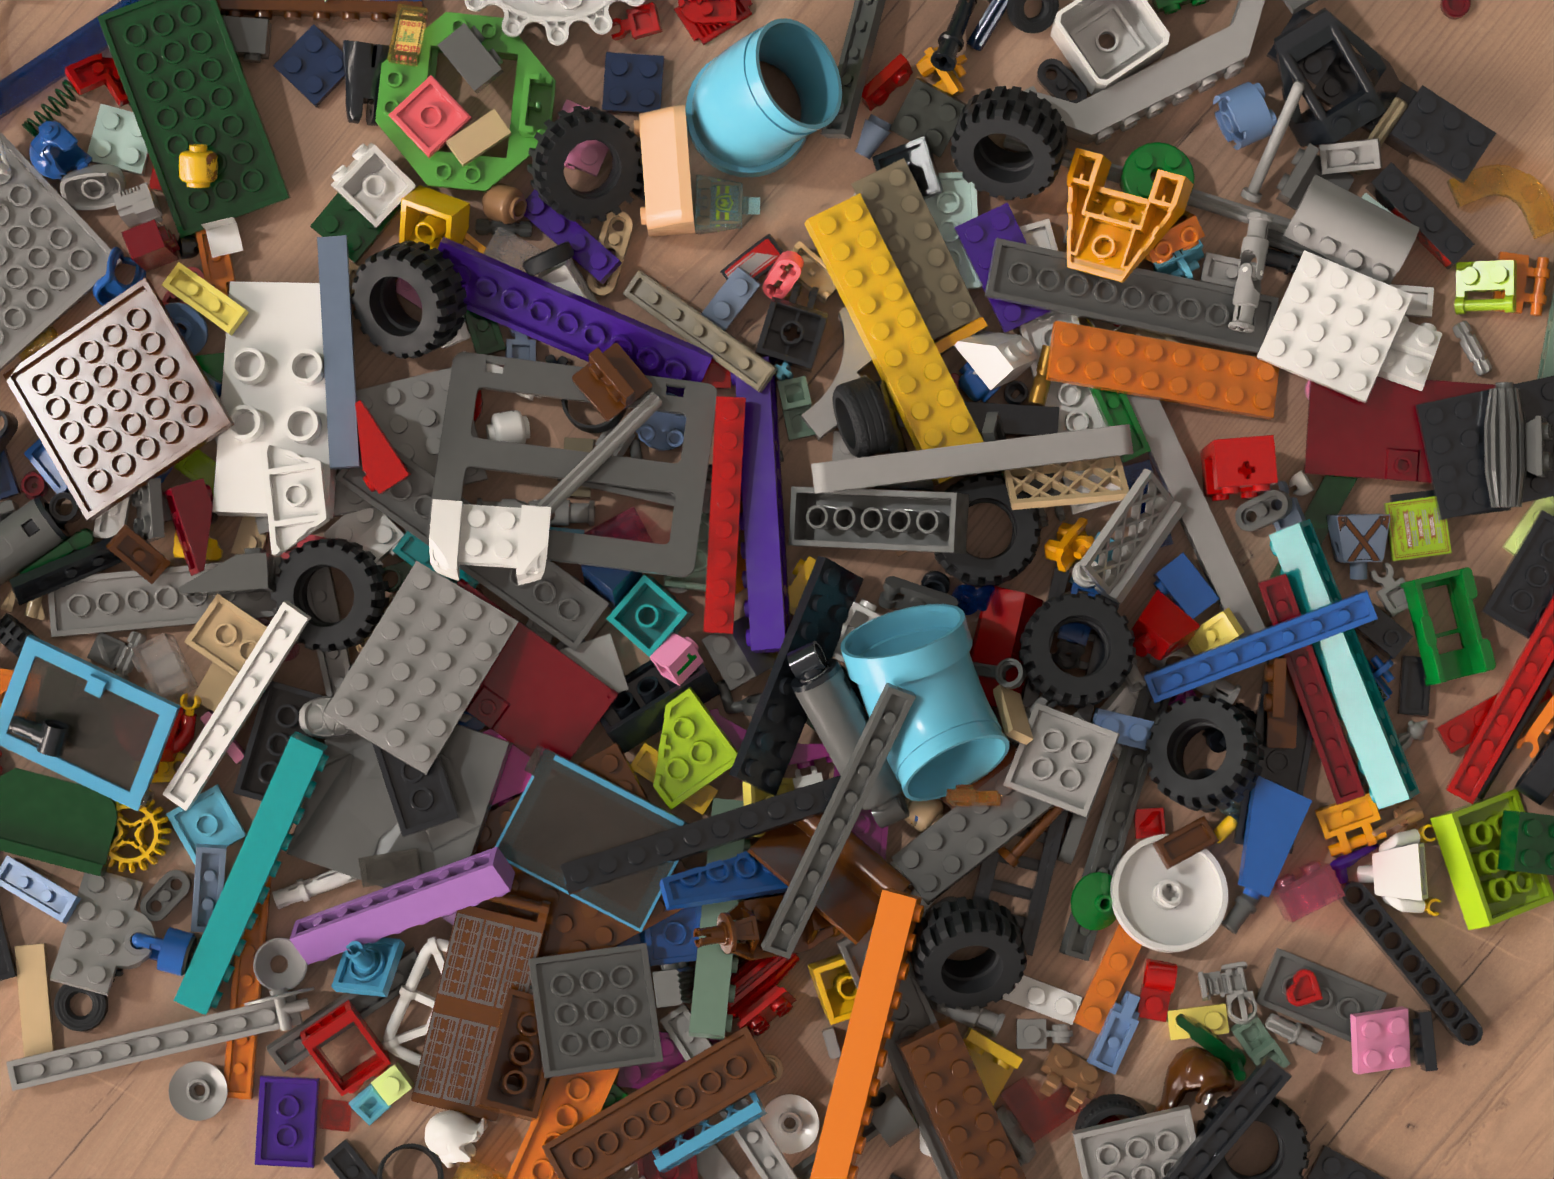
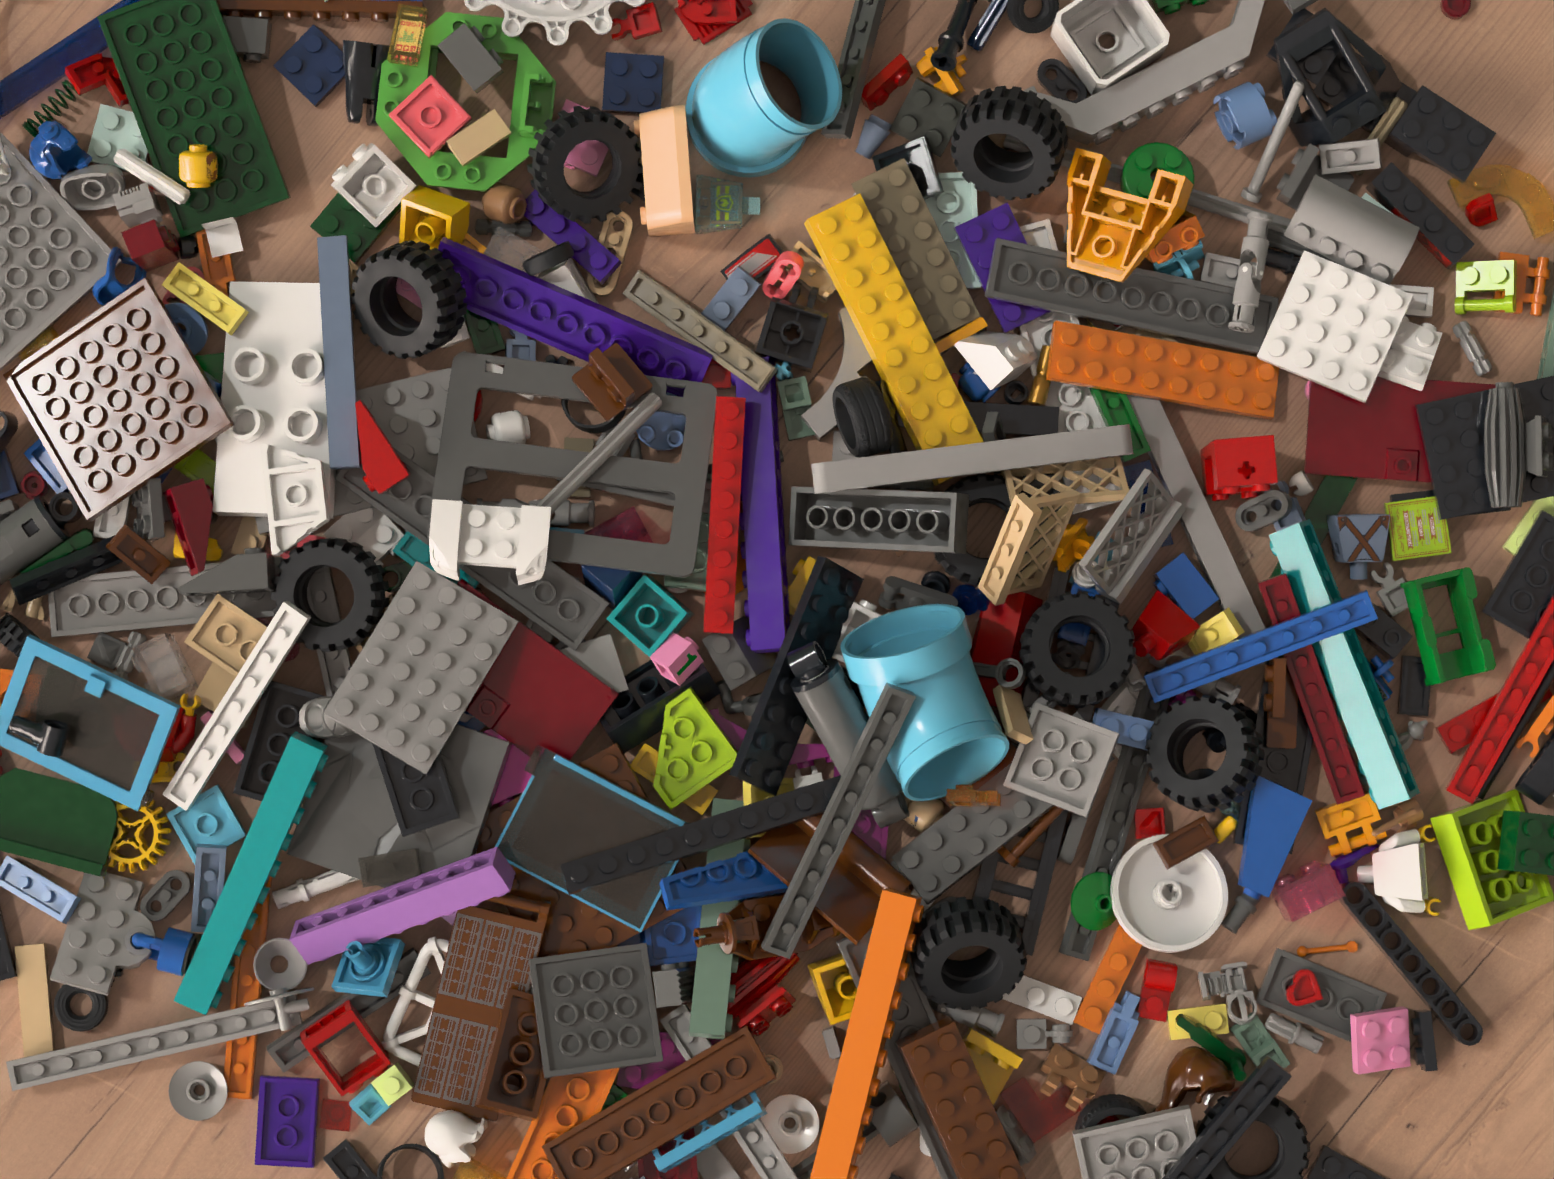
(152, 176): none -> white axle
(1018, 536): none -> tan fence
(1350, 946): none -> orange hinge
(1481, 211): none -> red tile

